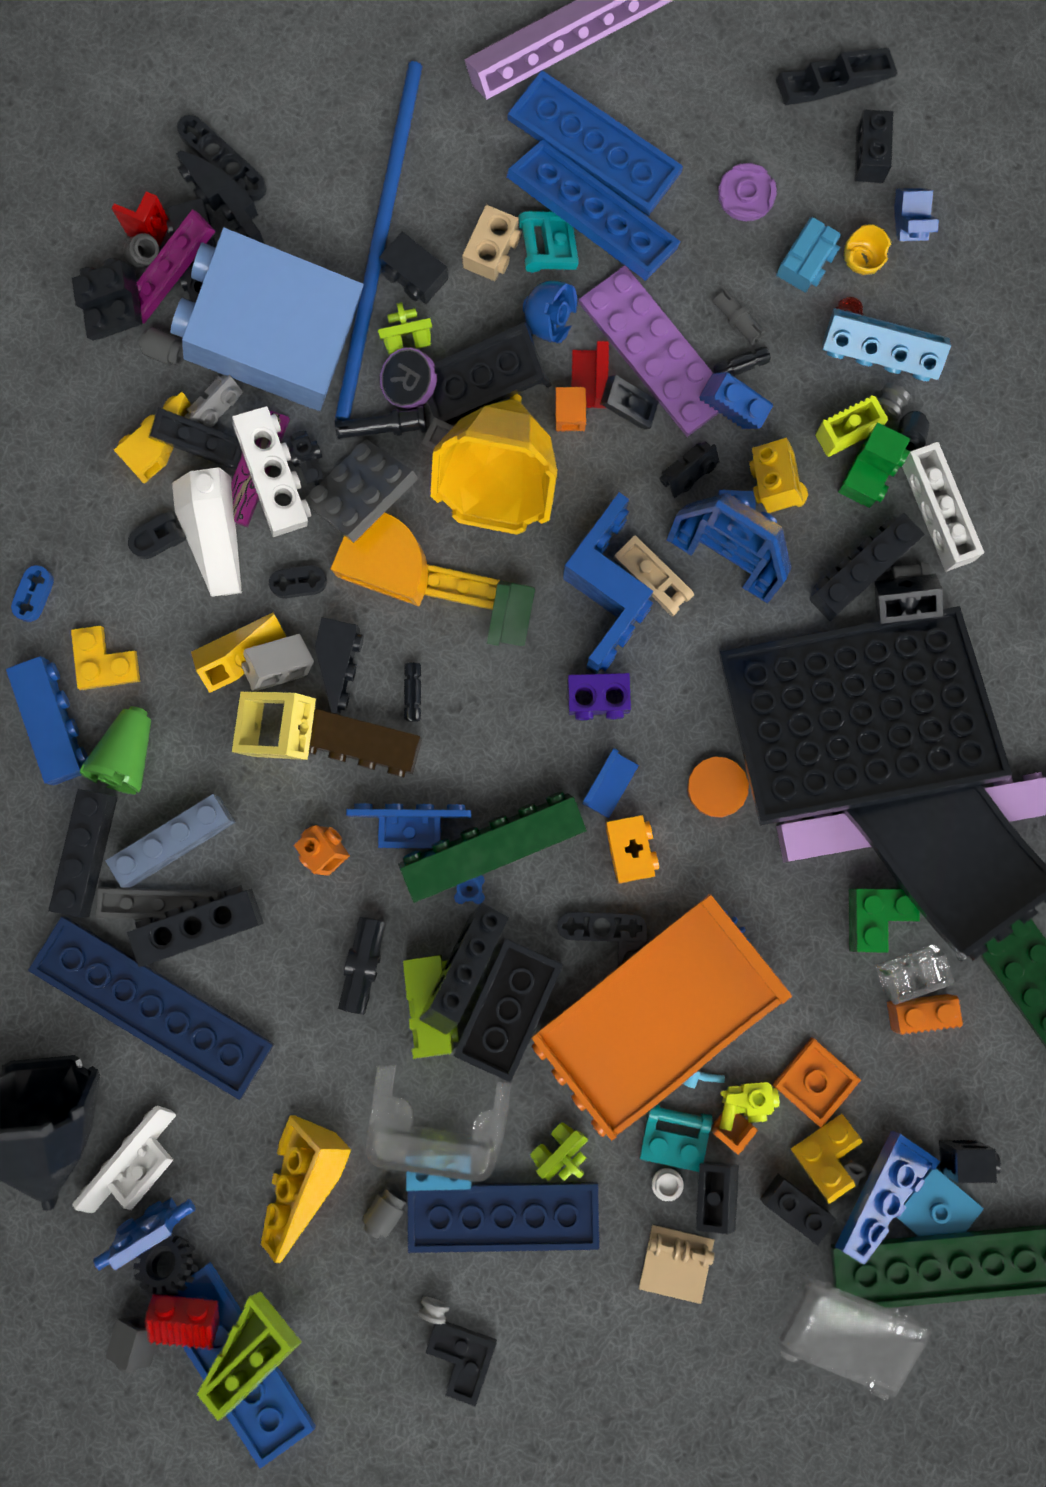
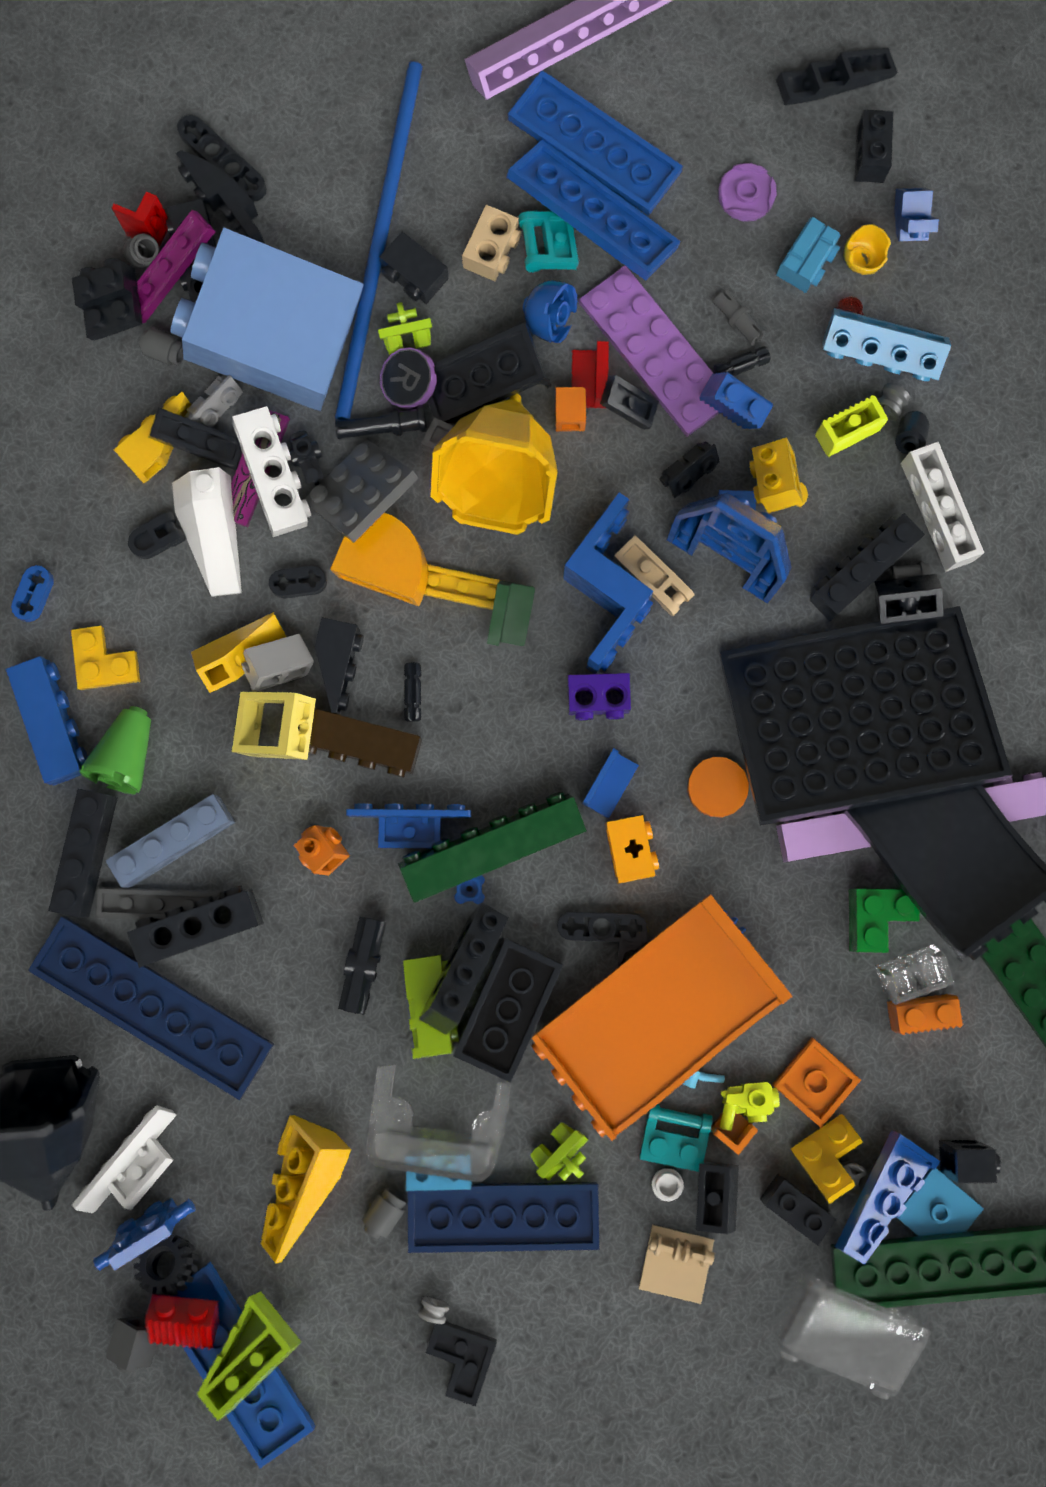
(877, 459): green brick -> none

